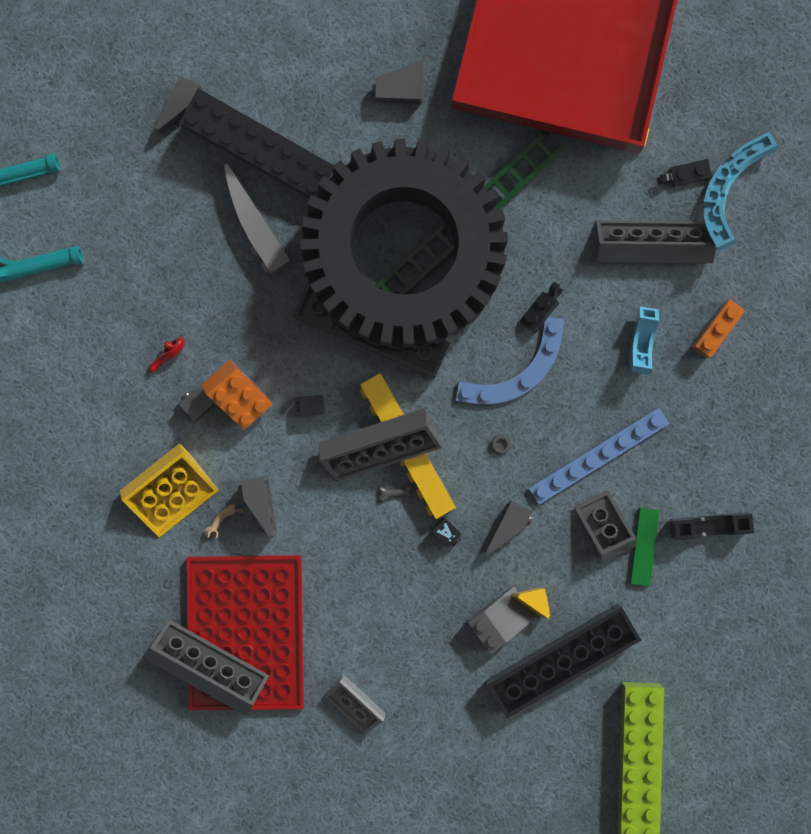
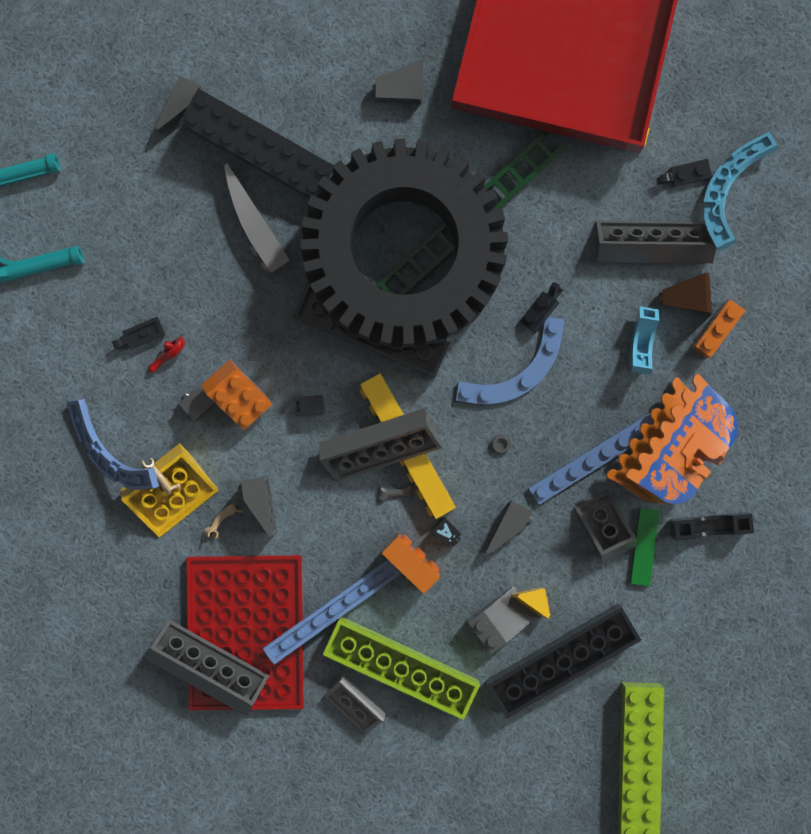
(131, 477): none -> medium blue plate
(140, 334): none -> black plate
(160, 478): none -> tan piece
(331, 611): none -> medium blue plate
(402, 668): none -> lime brick
(411, 562): none -> orange brick
(686, 428): none -> orange animal
(689, 295): none -> reddish brown slope

